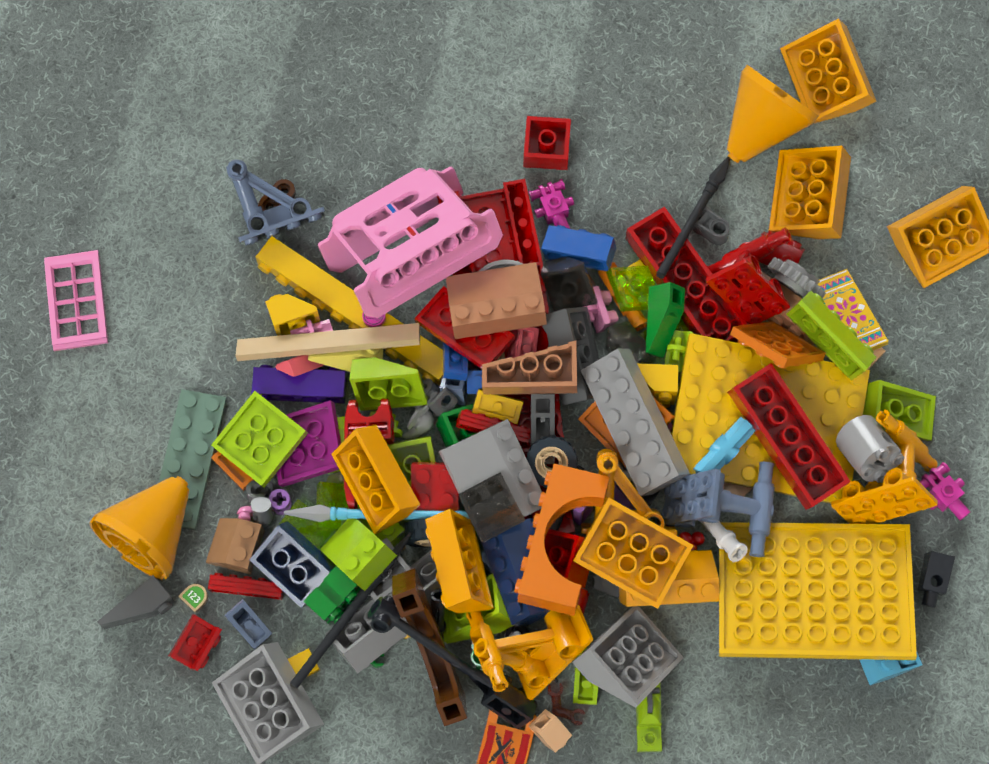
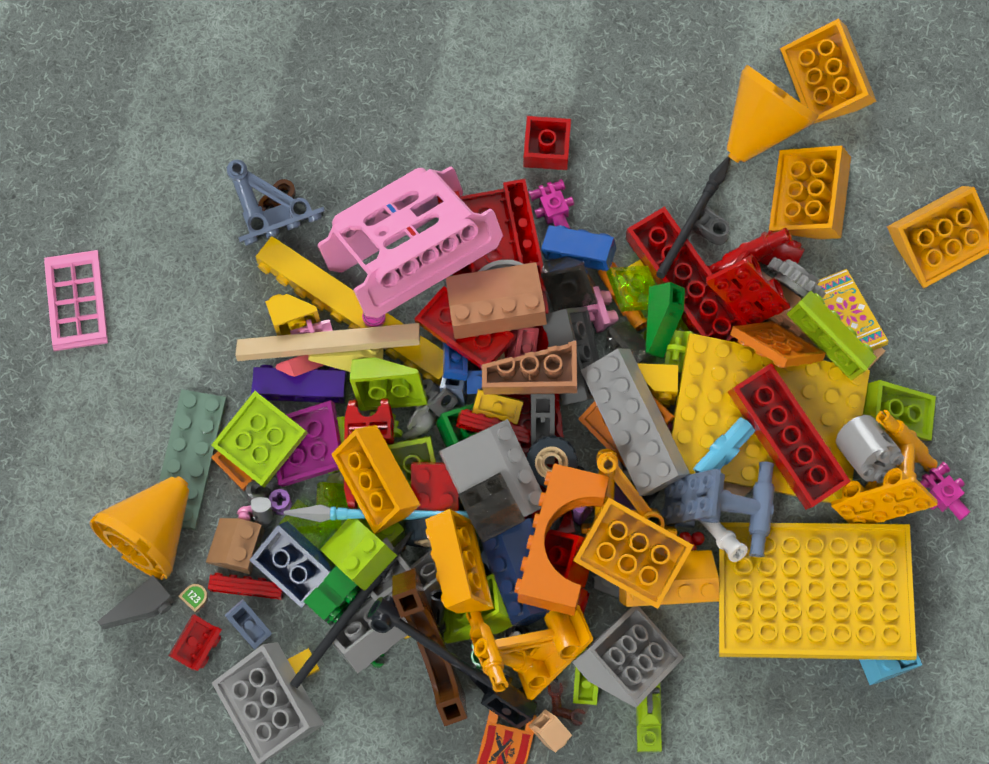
(937, 566): black torso -> none

